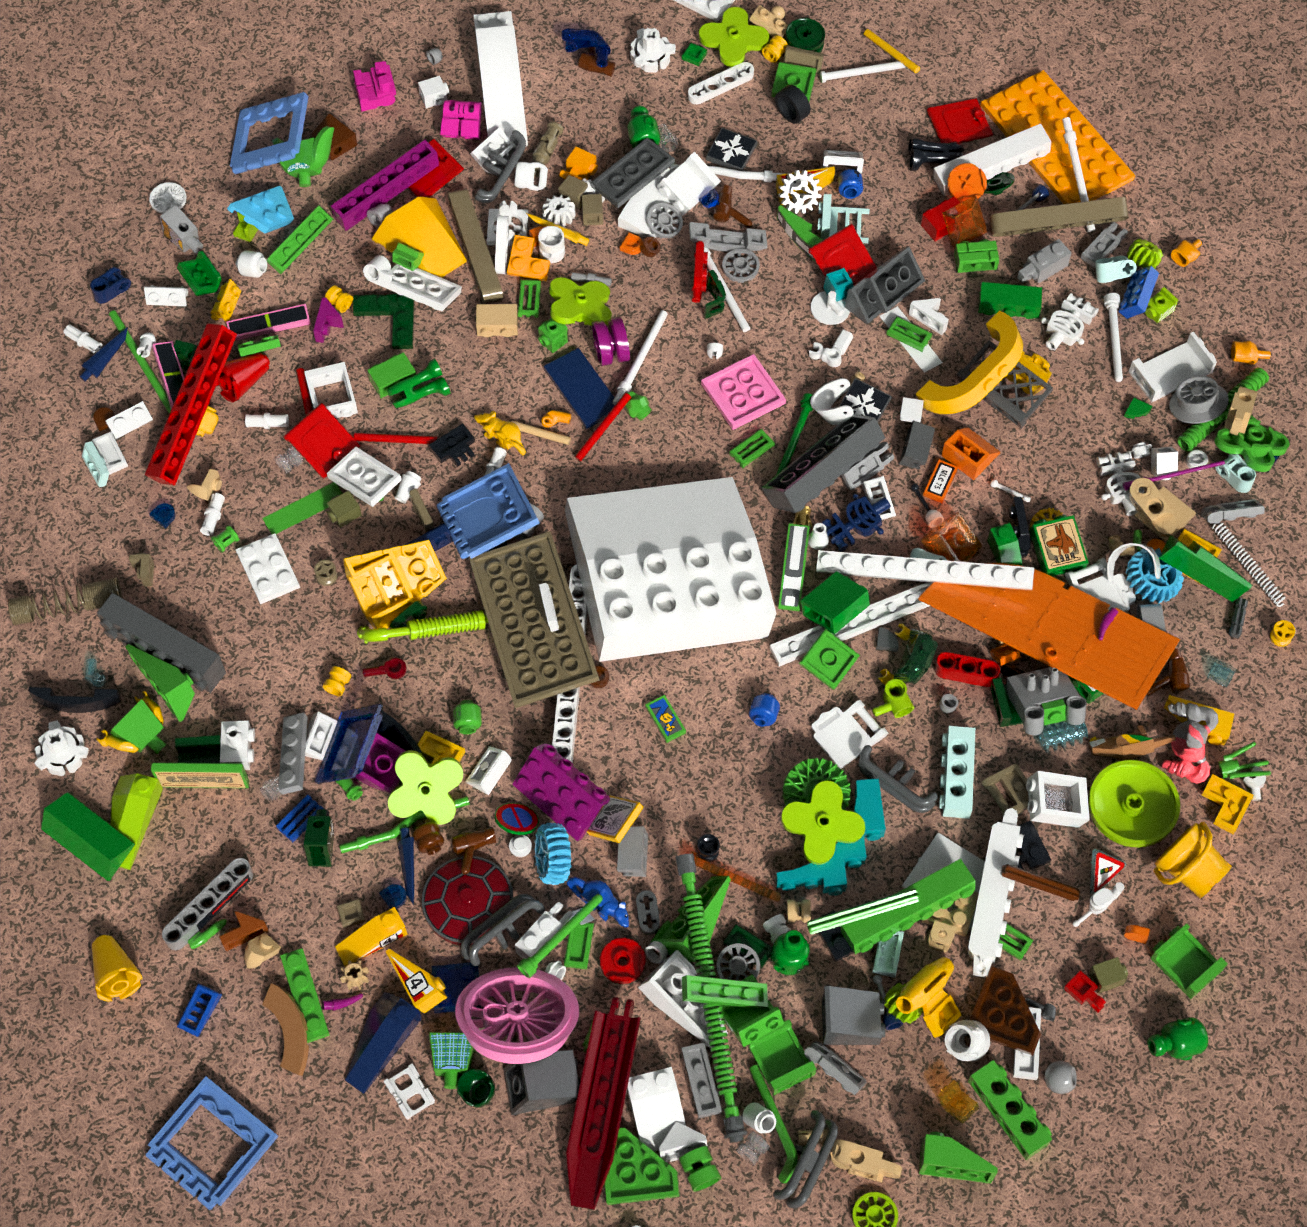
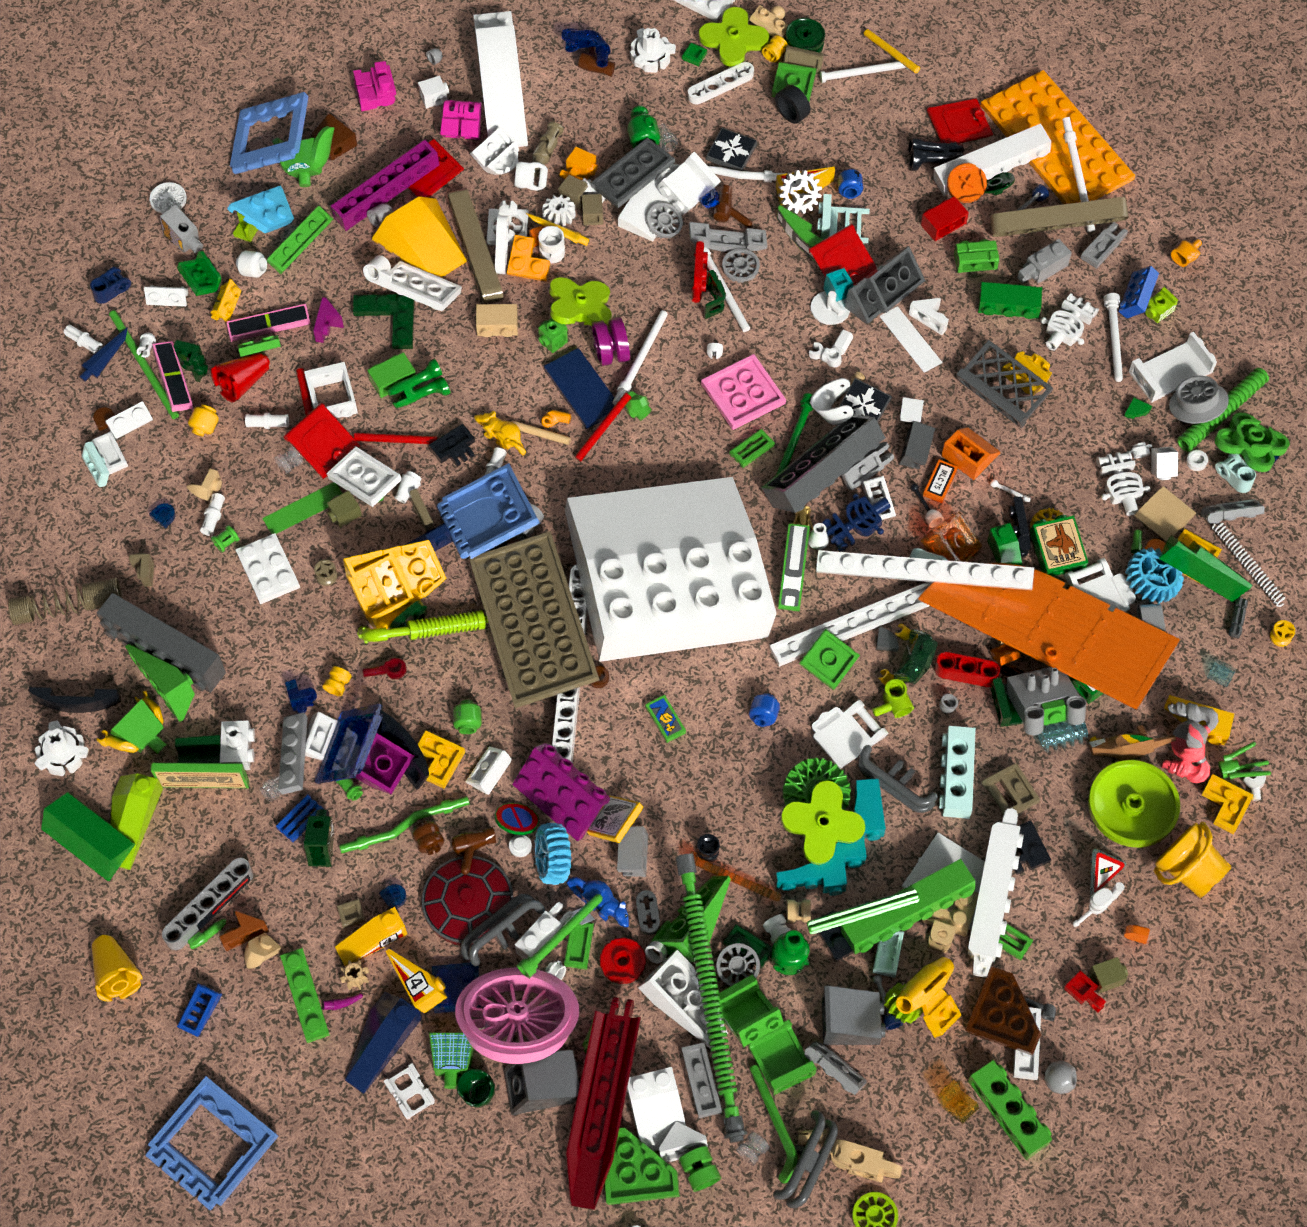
(92, 676): clear light blue arm -> none
(190, 404): red brick -> none
(293, 1028): medium nougat tile -> none
(300, 698): none -> clear blue piece
(340, 300): yellow wheel -> none
(406, 851): dark blue bar -> none
(407, 256): bright green piece -> none
(415, 774): plant -> none
(489, 196): dark grey piece -> none
(529, 312): bright green tile -> none
(549, 607): white tile -> none
(590, 277): light grey bar -> none
(631, 244): orange tile -> none
(650, 246): reddish brown tile -> none
(724, 992): bright green plate -> none
(759, 1118): white brick -> none
(835, 602): green brick -> none
(843, 158): white piece -> none
(907, 336): bright green tile -> none
(950, 1159): bright green slope -> none
(965, 221): clear orange slope -> none
(979, 1040): white piece -> none
(984, 378): yellow arch -> none
(1040, 882): reddish brown axle -> none
(1057, 799): white window -> none
(1106, 621): magenta helmet -> none
(1111, 268): light aqua piece -> none
(1115, 543): tan arm -> none
(1115, 554): white piece -> none
(1126, 485): magenta piece -> none
(1144, 253): lime gear -> none
(1162, 521): tan piece -> none
(1177, 675): reddish brown piece -> none
(1180, 1039): green piece -> none
(1186, 961): bright green panel -> none
(1240, 410): tan piece -> none
(1247, 352): light orange piece -> none

